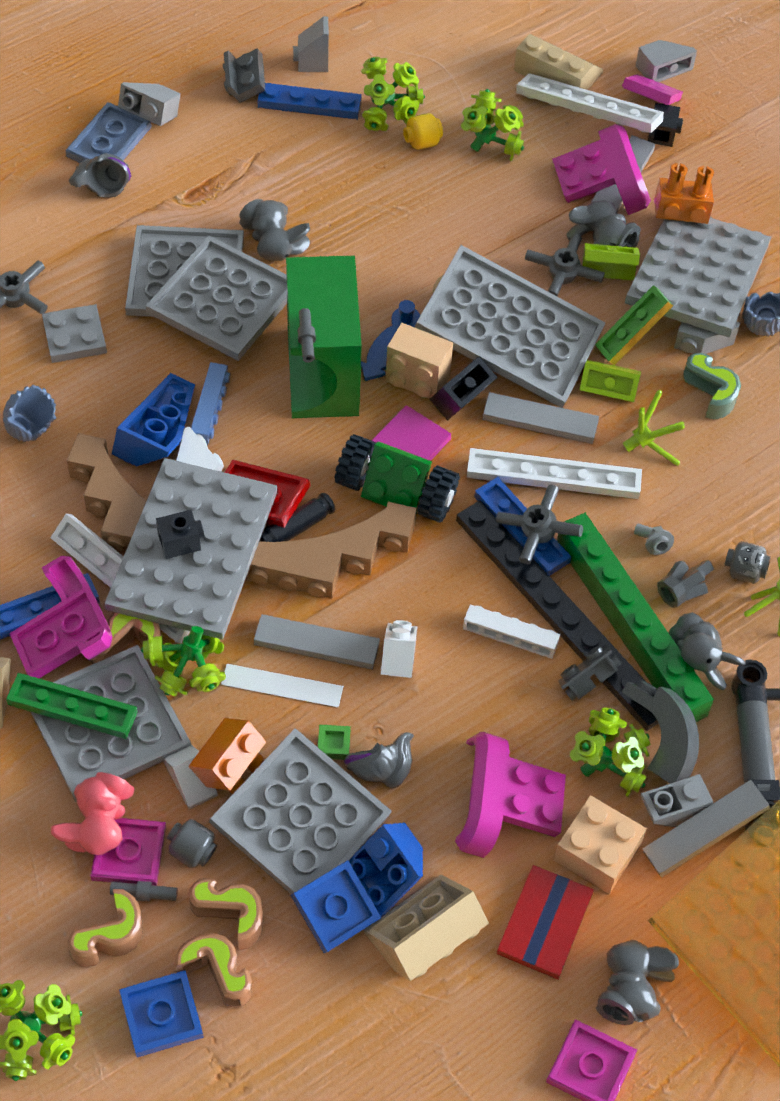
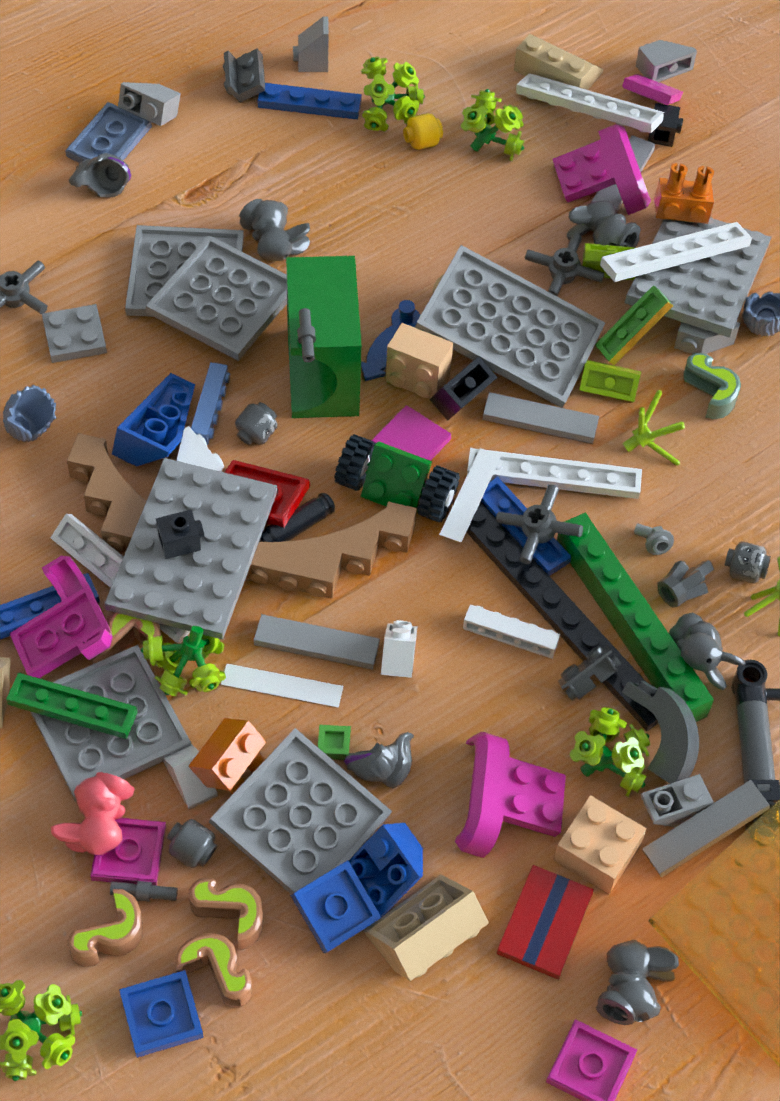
(256, 424): none -> dark grey head
(470, 495): none -> white sticker
(675, 251): none -> white plate

